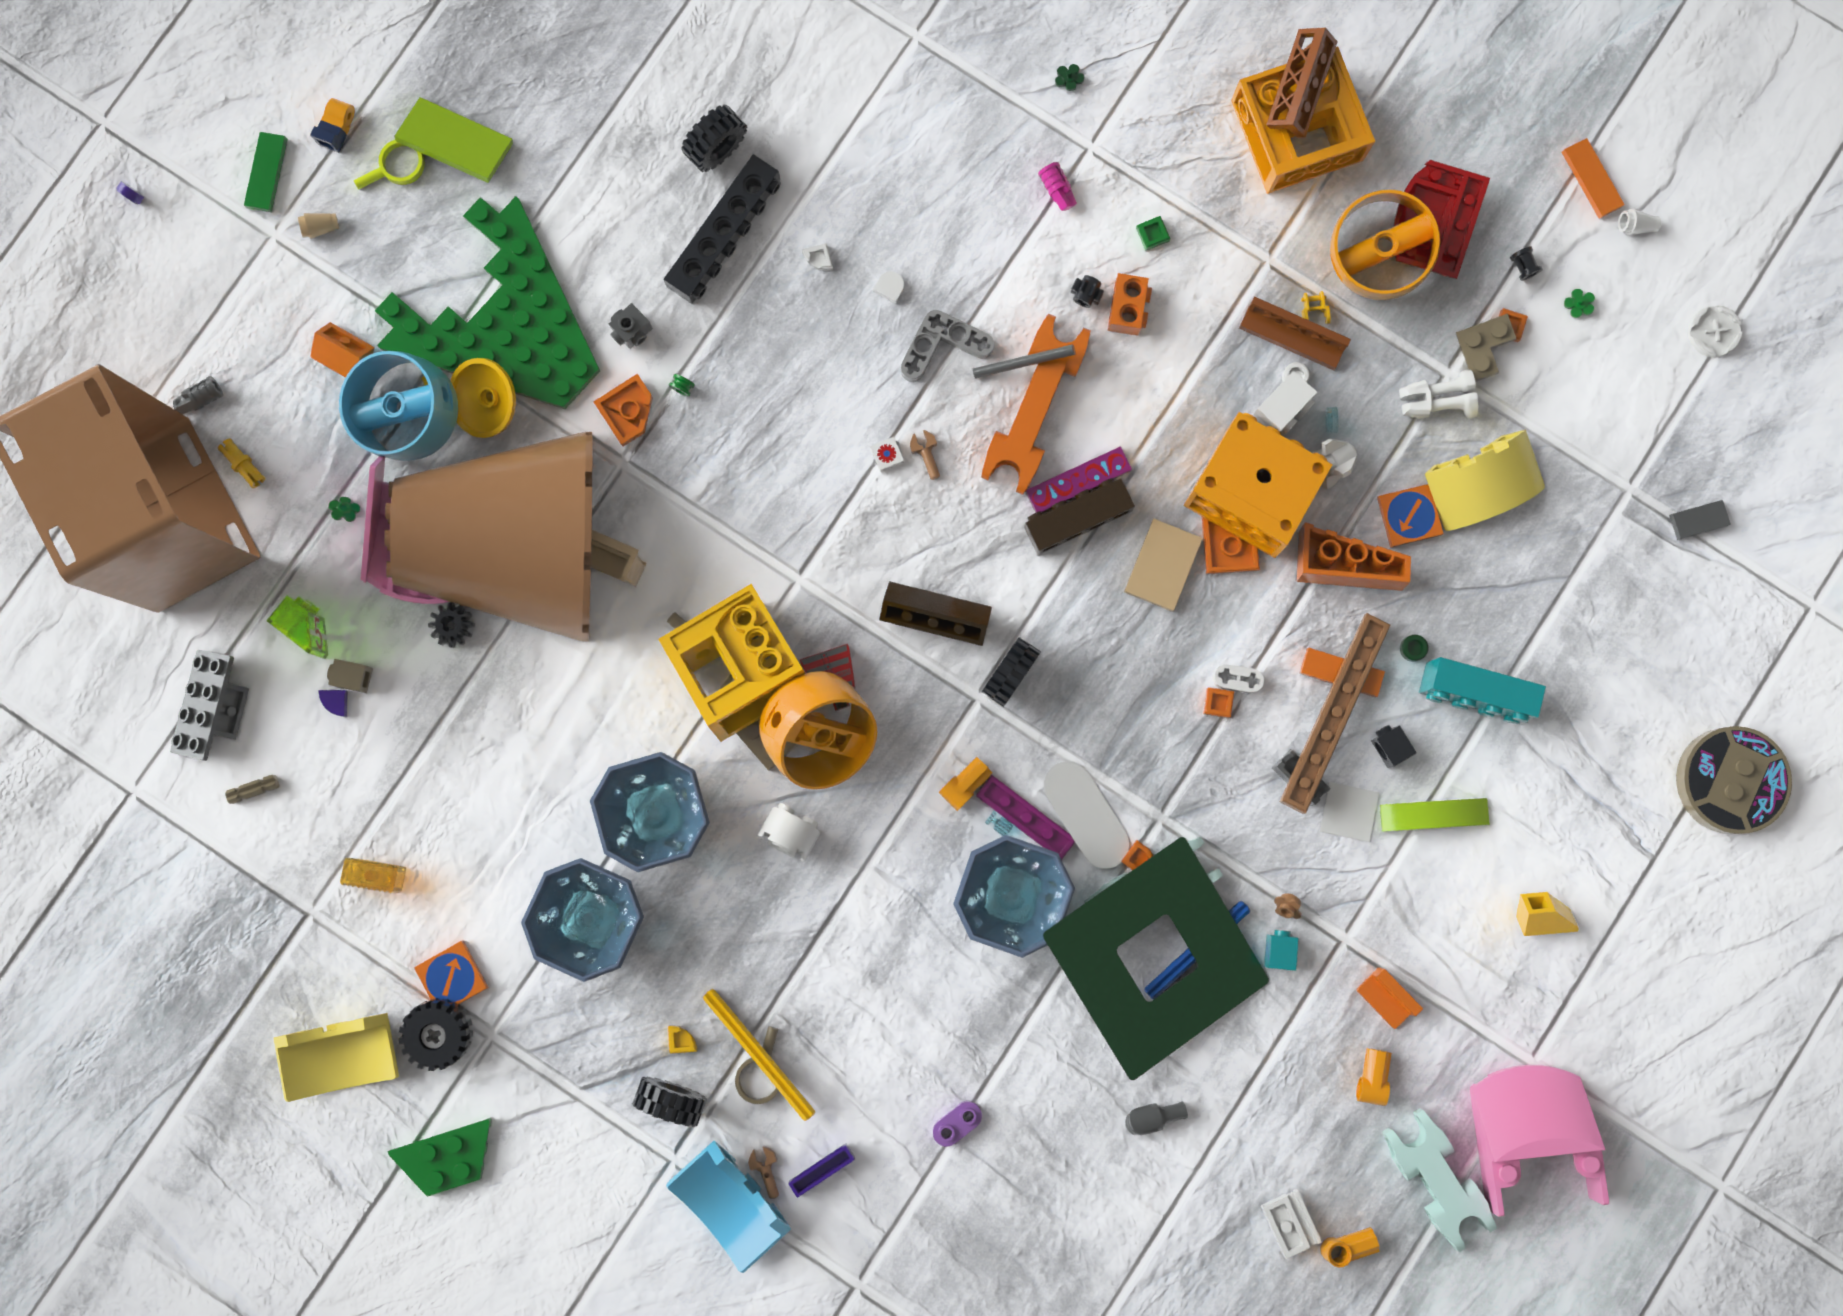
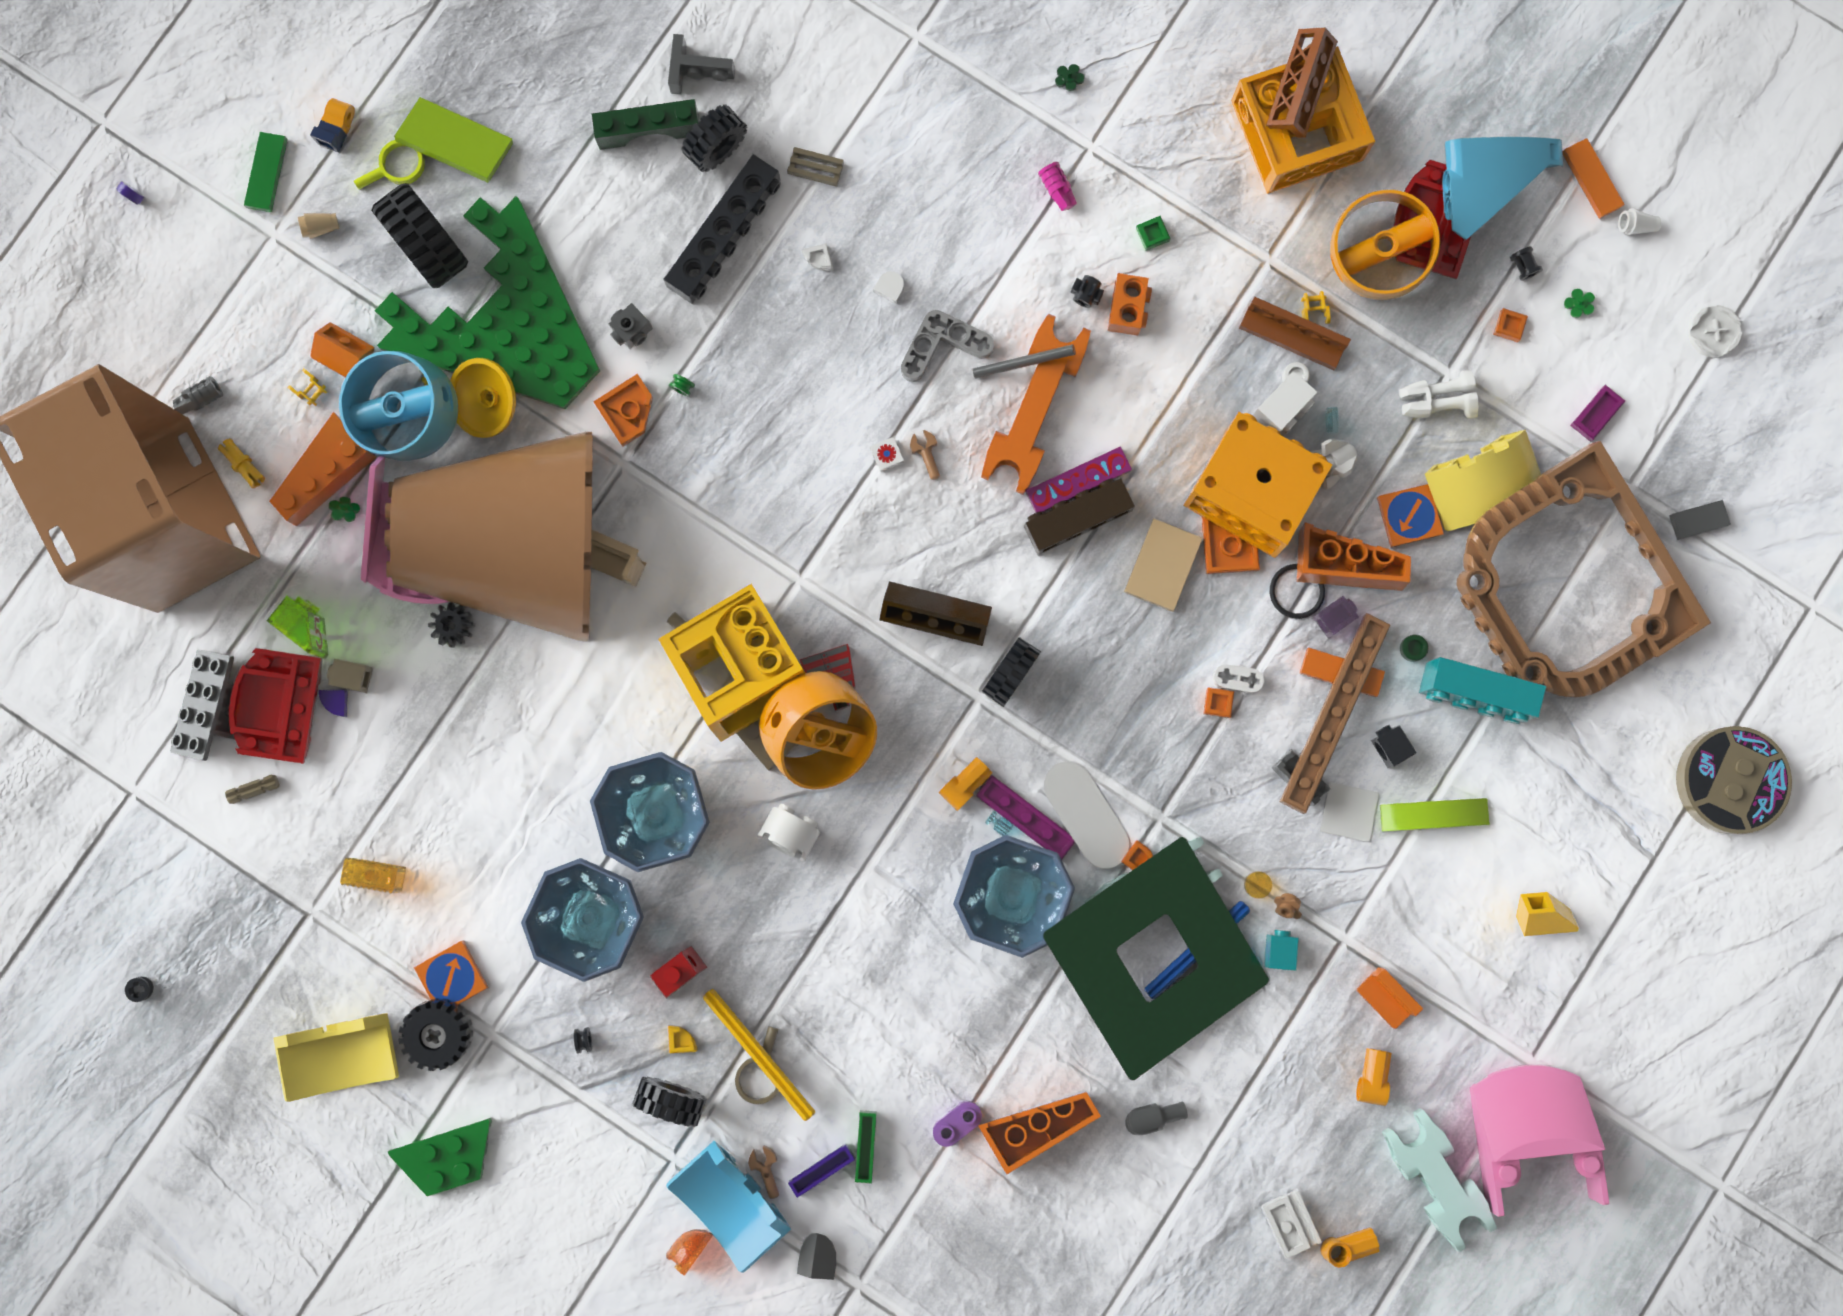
(144, 981): none -> black bush
(275, 705): none -> red slope
(313, 380): none -> yellow piece
(320, 472): none -> orange wedge
(420, 235): none -> black tyre
(582, 1040): none -> black bush
(620, 126): none -> dark green arch
(678, 971): none -> red torso
(688, 1248): none -> clear orange brick
(695, 66): none -> dark grey bracket
(794, 160): none -> dark tan tile
(817, 1258): none -> dark grey brick
(865, 1146): none -> green piece
(1033, 1131): none -> orange wedge
(1258, 884): none -> clear yellow tile
(1281, 609): none -> black tyre
(1336, 616): none -> clear purple brick
(1479, 340): dark tan plate -> none
(1489, 174): none -> medium azure panel
(1597, 413): none -> magenta tile
(1673, 610): none -> medium nougat arch

